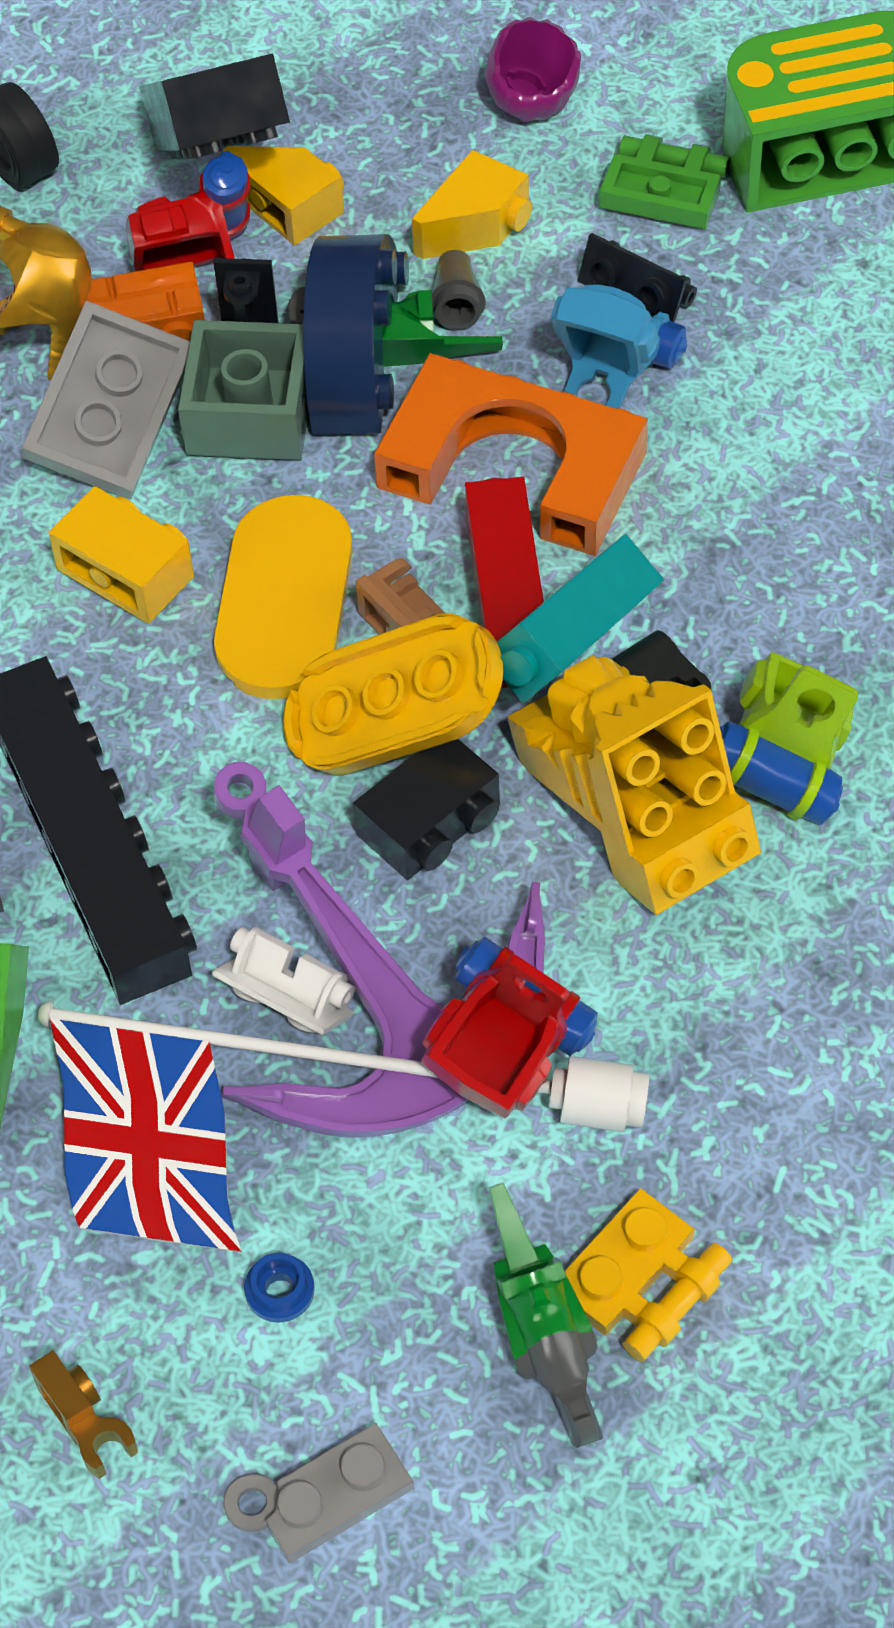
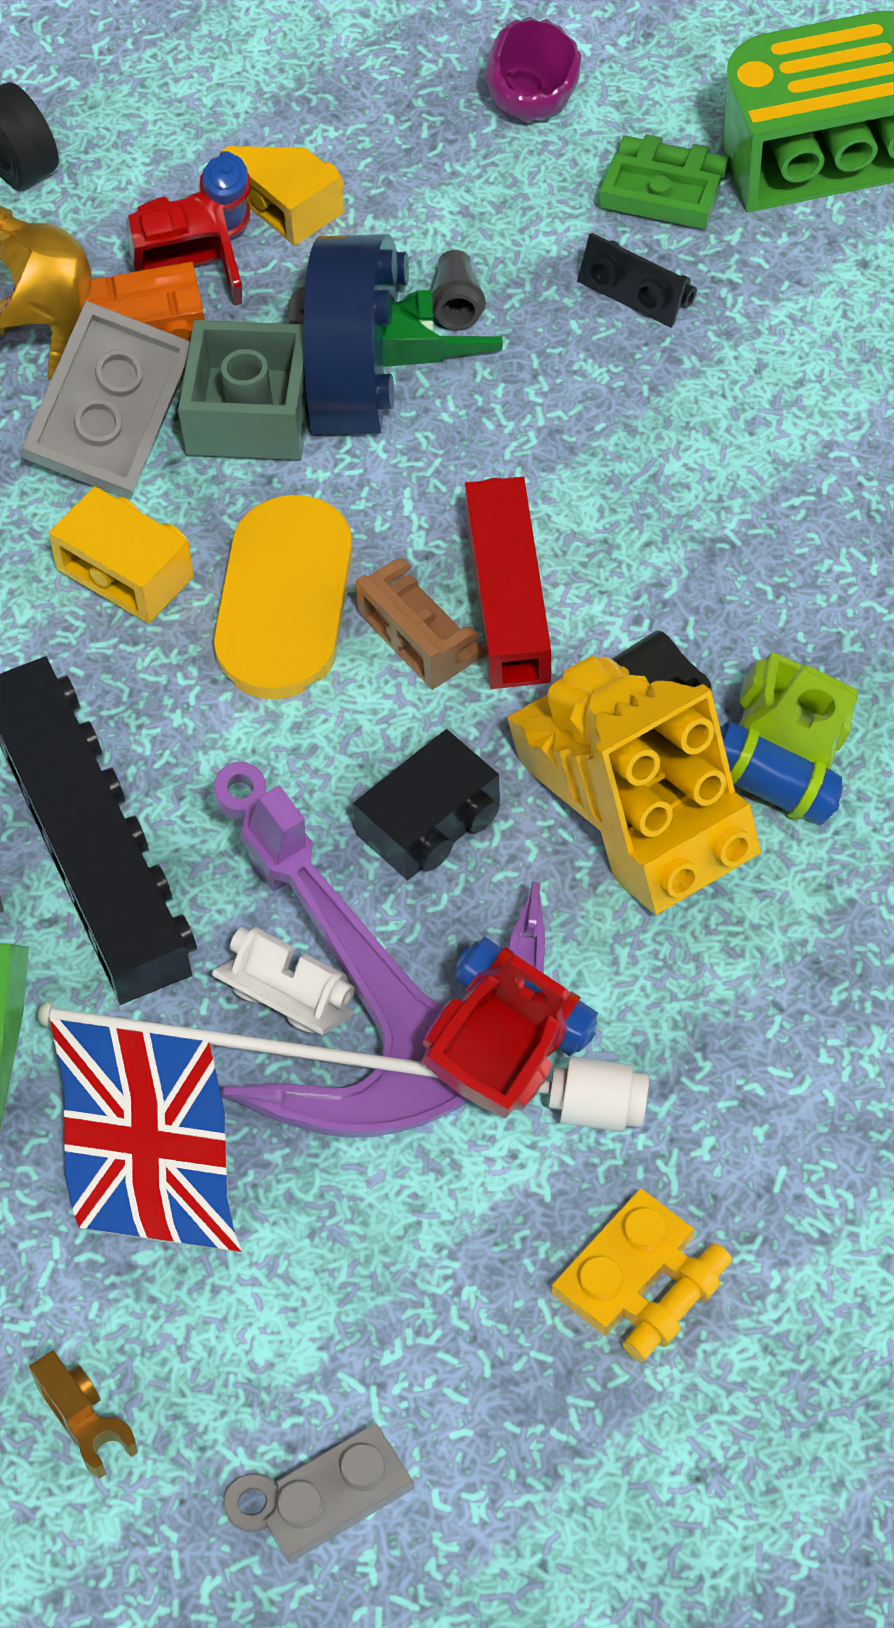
(222, 103): black brick -> none
(246, 290): black hinge -> none
(279, 1268): blue plate -> none
(393, 694): yellow tile -> none
(463, 403): orange arch -> none
(472, 208): yellow slope -> none
(544, 1321): green animal -> none
(576, 617): teal brick -> none
(613, 336): dark azure piece -> none

